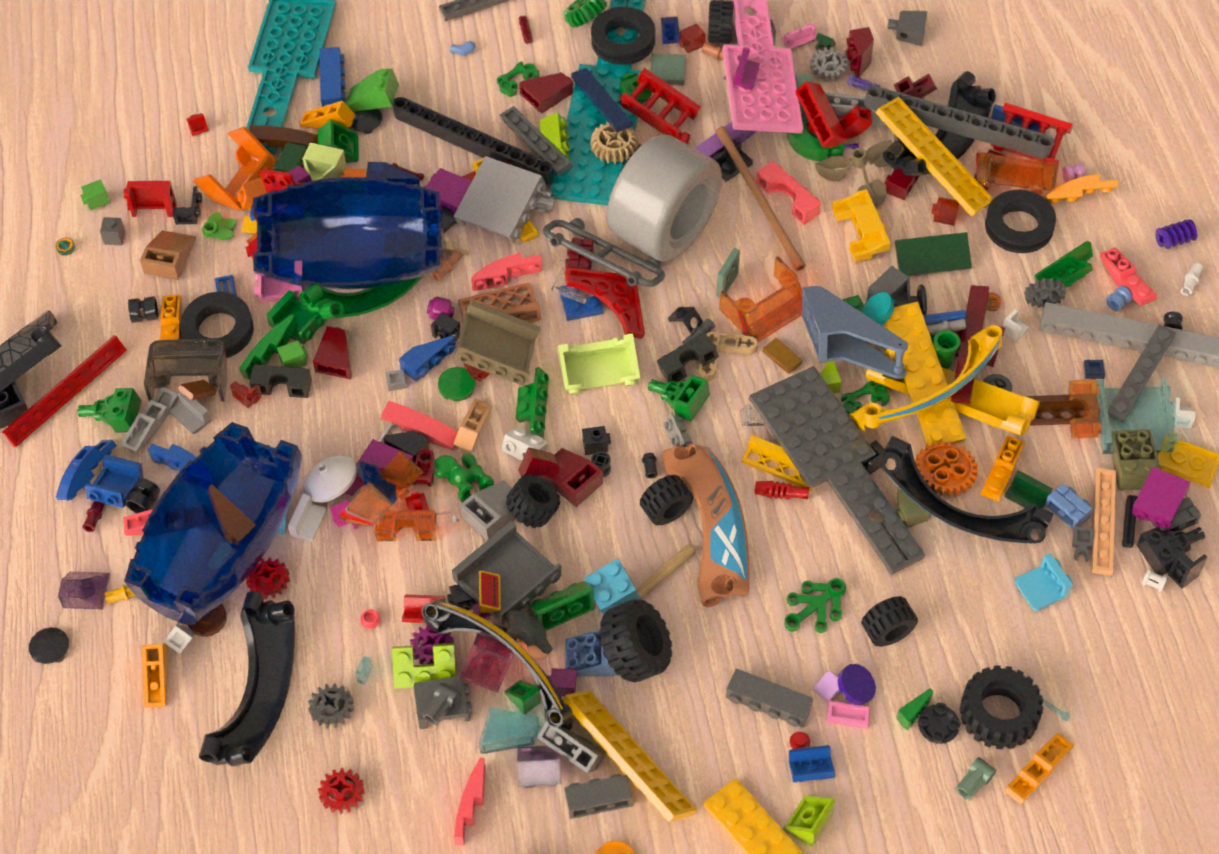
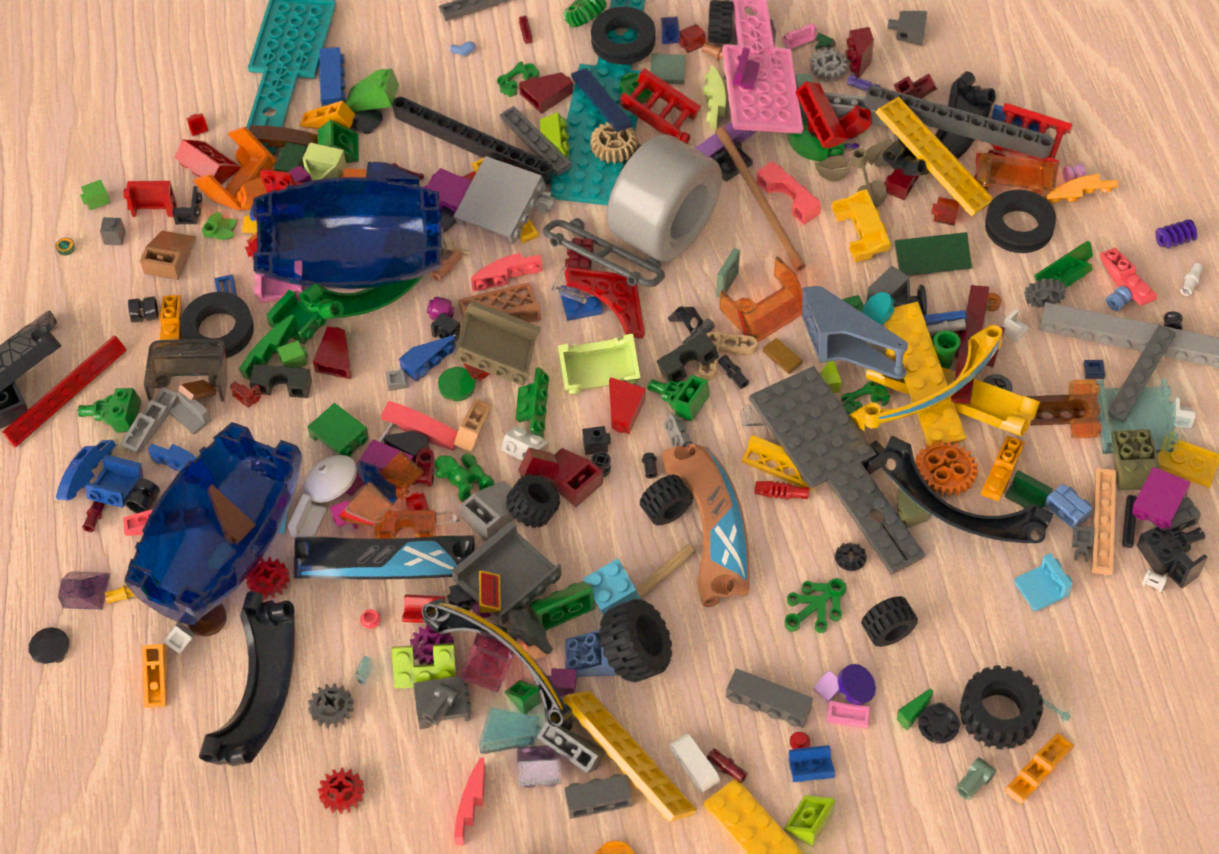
(205, 160): none -> slope
(338, 430): none -> green panel
(380, 557): none -> black panel
(625, 404): none -> red slope
(694, 763): none -> white beam
(715, 96): none -> yellowish green slope
(727, 765): none -> dark red pin
(740, 379): none -> black pin
(843, 560): none -> black gear

